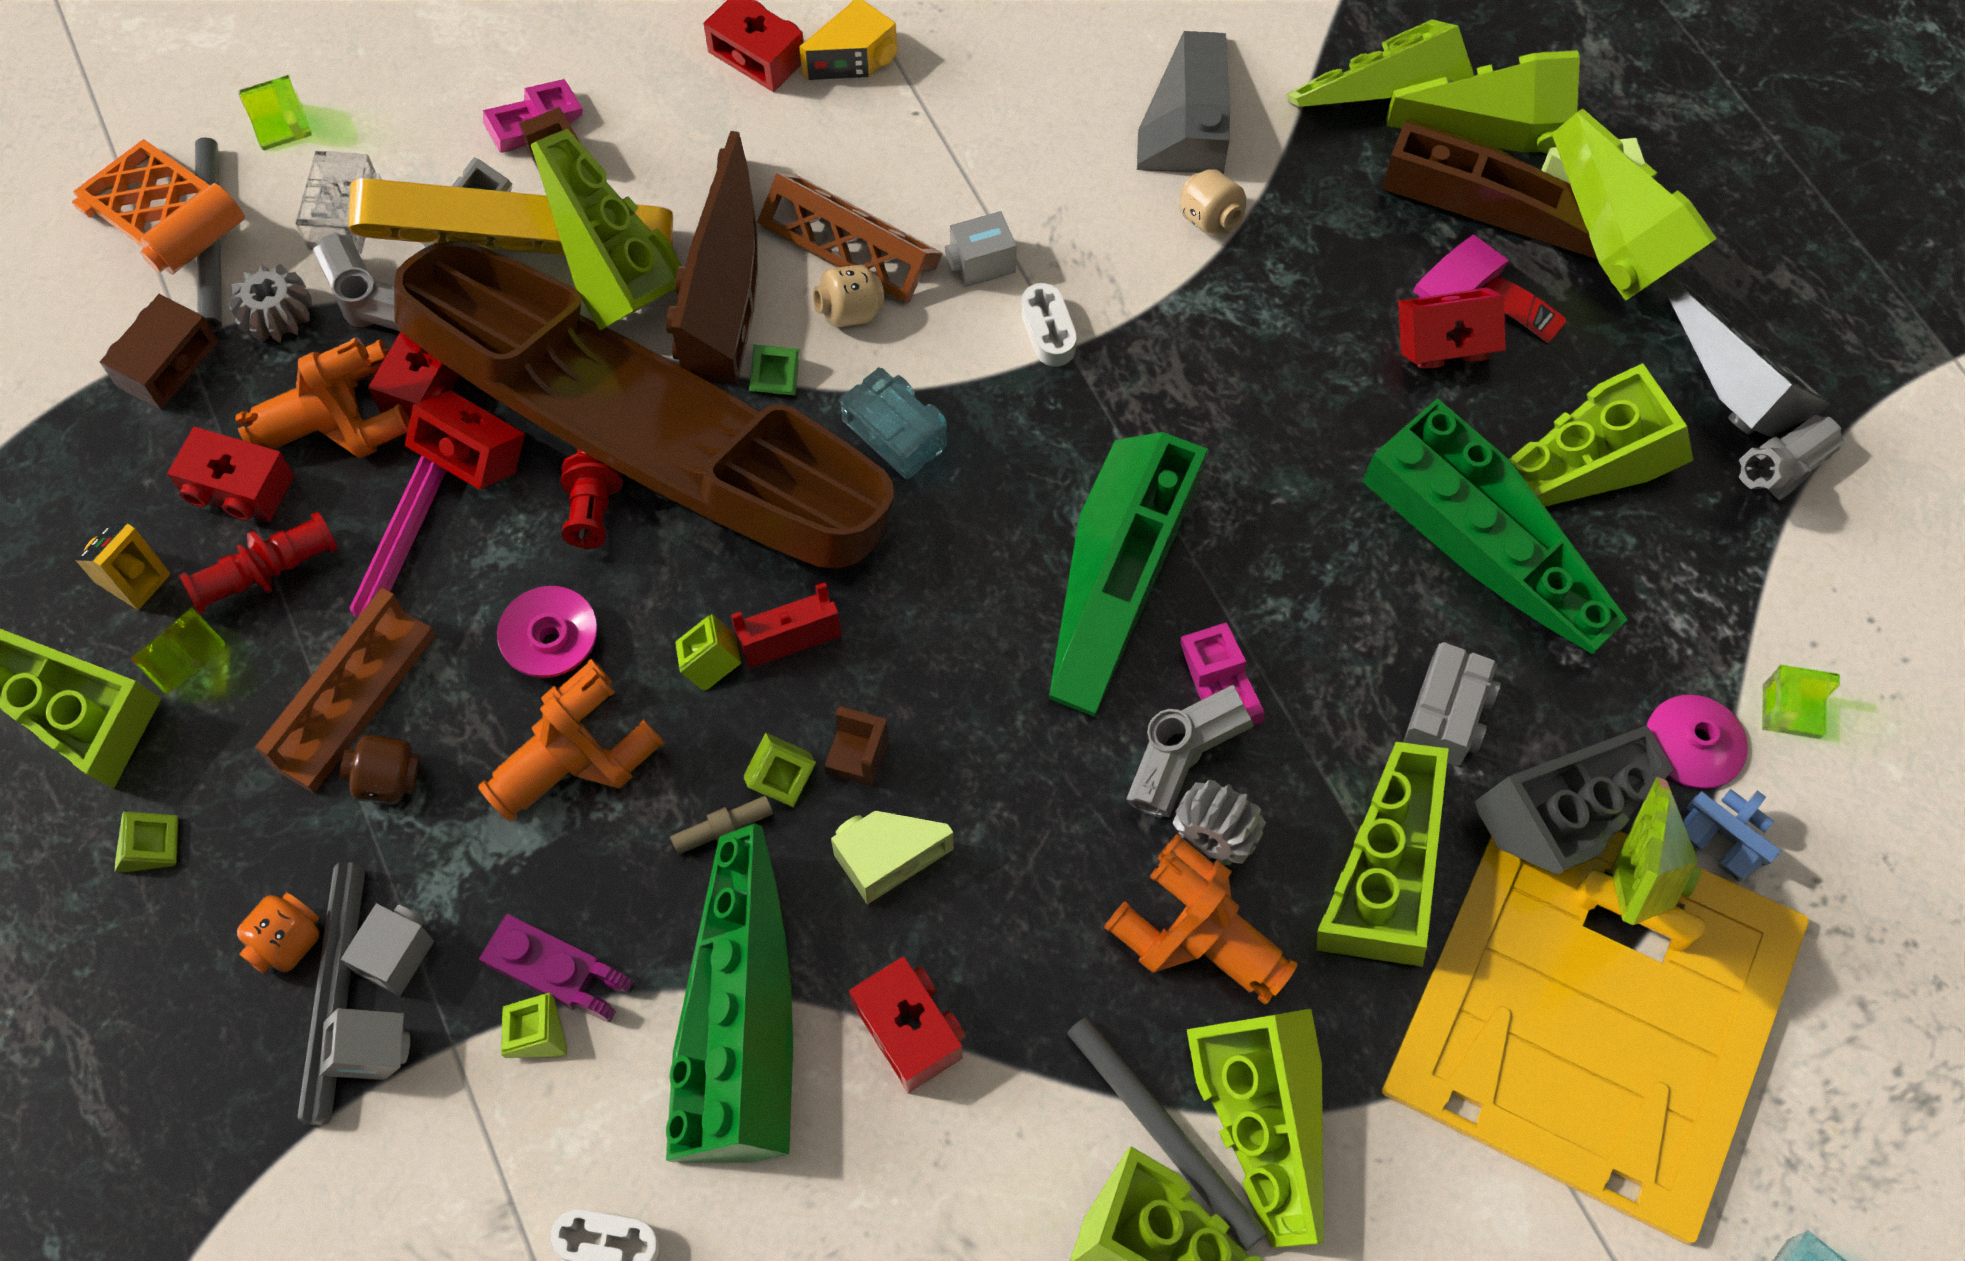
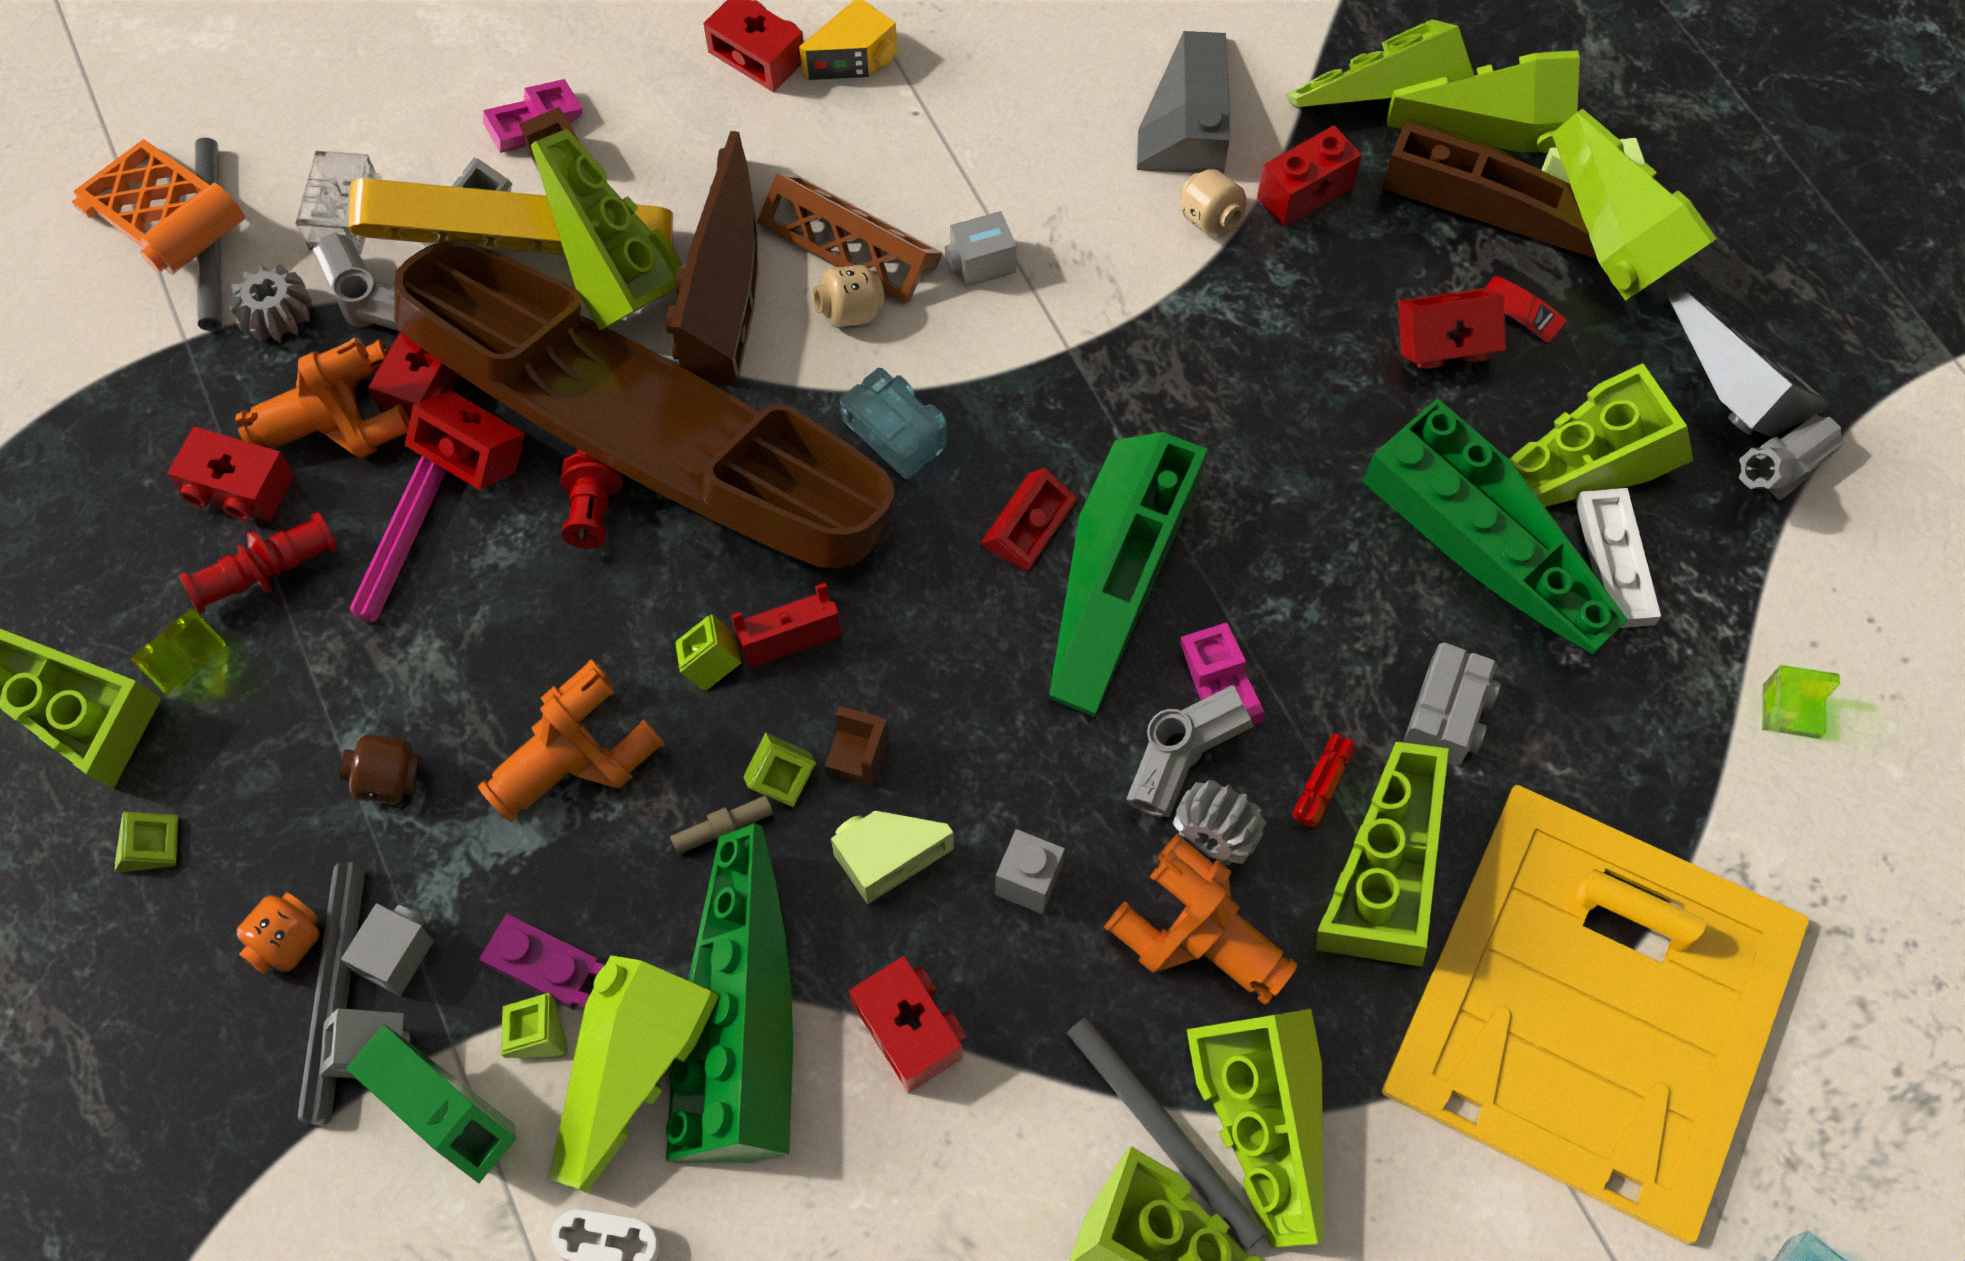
(123, 564): yellow slope -> none
(159, 351): reddish brown brick -> none
(275, 112): clear neon green panel -> none
(347, 692): dark orange fence -> none
(433, 1103): none -> green slope
(543, 613): dark pink dish -> none
(625, 1044): none -> lime wedge
(774, 369): bright green slope -> none
(1029, 871): none -> light grey brick
(1030, 519): none -> red slope
(1039, 327): white beam -> none
(1308, 176): none -> red brick
(1324, 780): none -> red axle
(1463, 269): dark pink slope -> none
(1575, 803): dark grey wedge -> none
(1618, 553): none -> white plate
(1655, 859): lime wedge -> none
(1695, 761): dark pink dish -> none
(1749, 847): medium blue hips -> none

